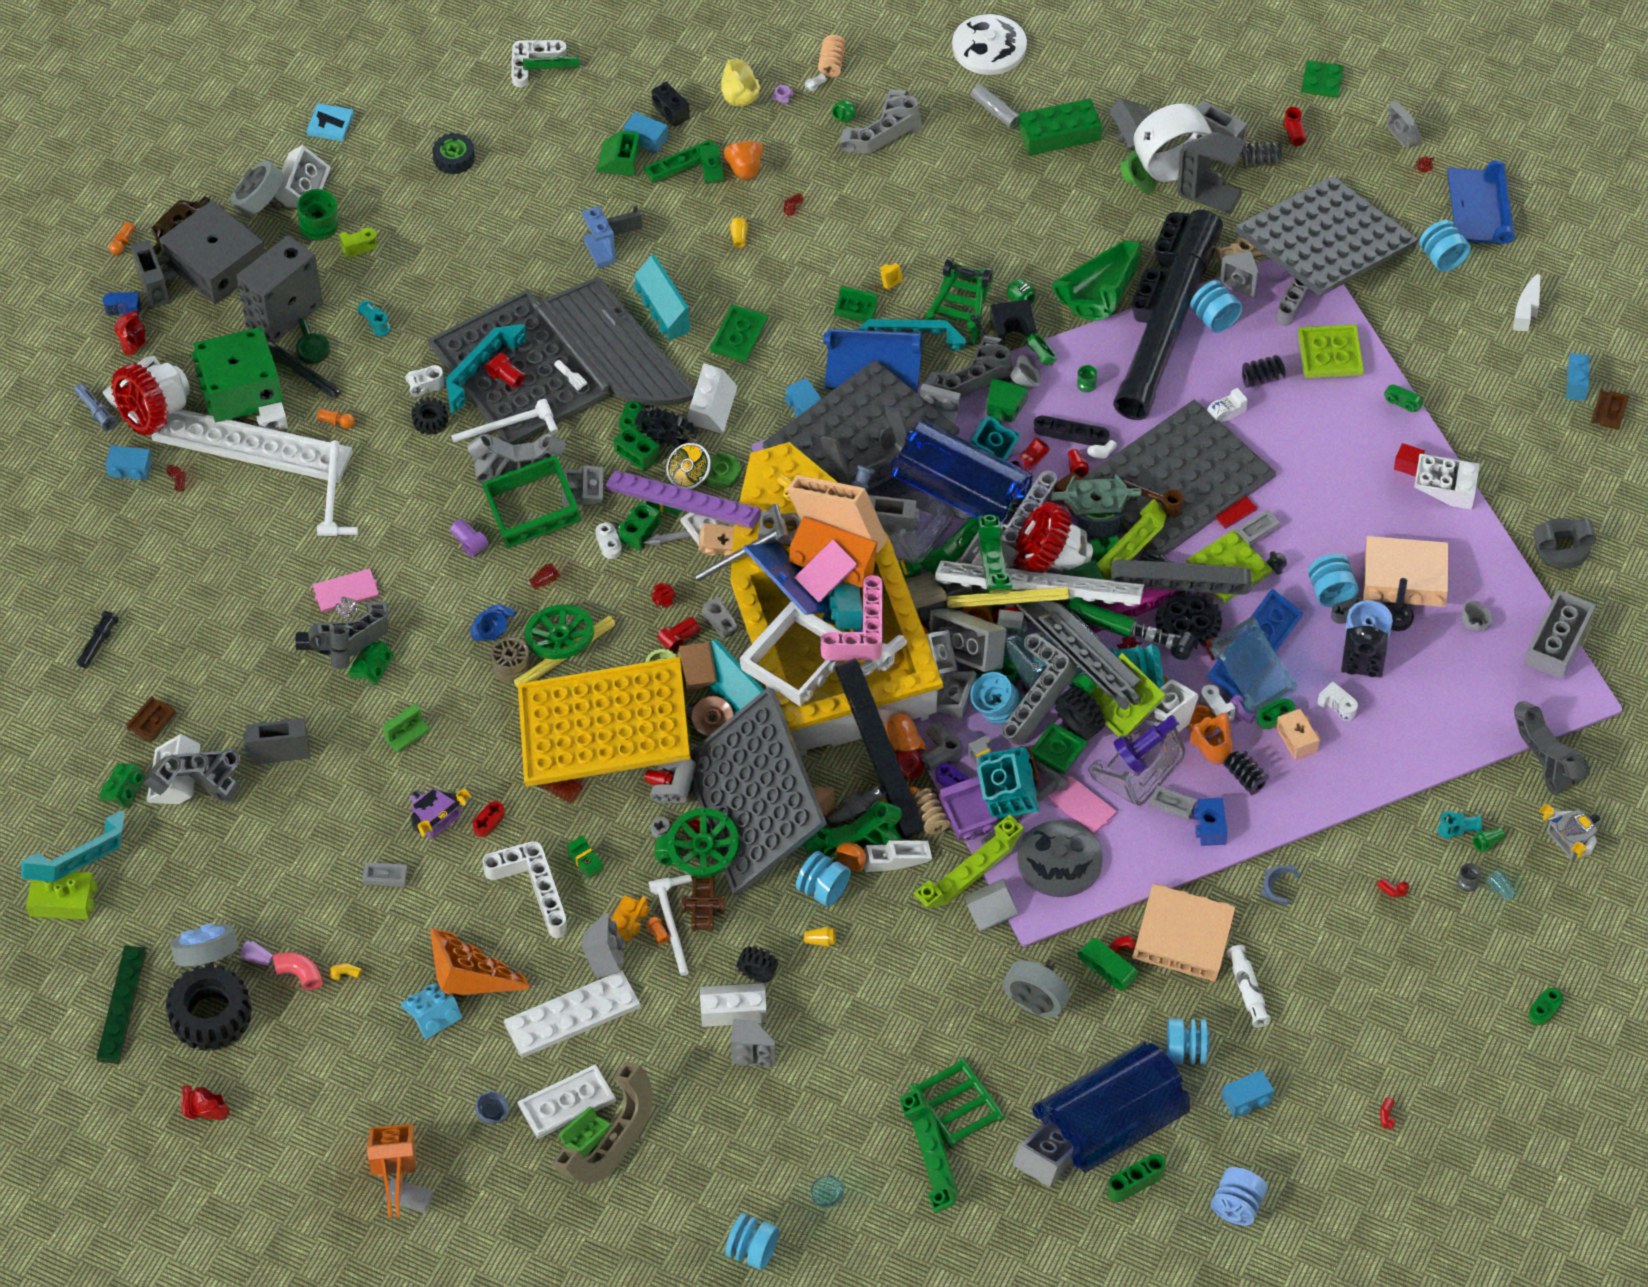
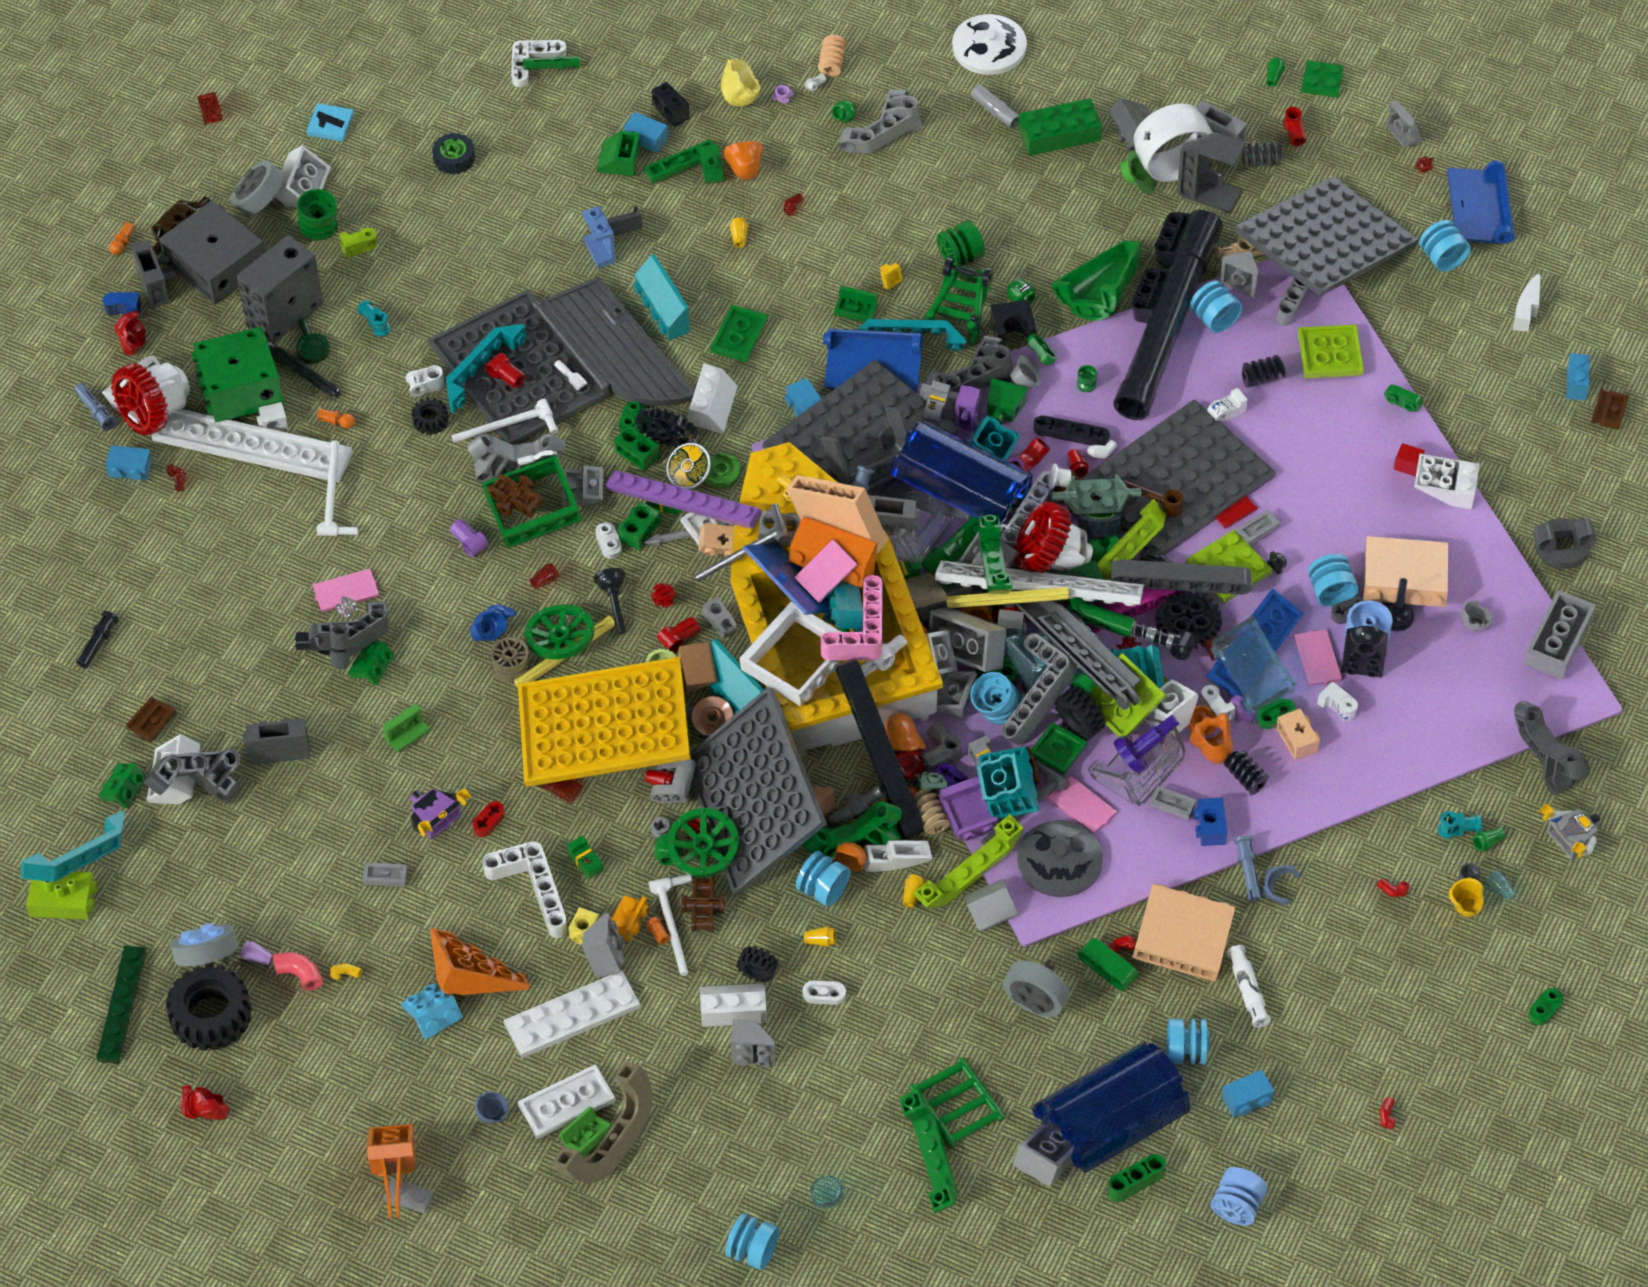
(209, 108): none -> clear red brick
(515, 495): none -> reddish brown axle
(531, 458): none -> white piece
(582, 918): none -> light yellow brick
(610, 581): none -> black piece
(824, 992): none -> white plate
(912, 883): none -> yellow cone
(930, 780): none -> sand green slope
(937, 401): none -> light grey leg
(961, 243): none -> green wheel
(967, 408): none -> medium lavender brick
(1059, 477): none -> white piece
(1247, 858): none -> sand blue pin
(1275, 69): none -> green cone
(1317, 657): none -> bright pink piece
(1467, 897): none -> yellow hair

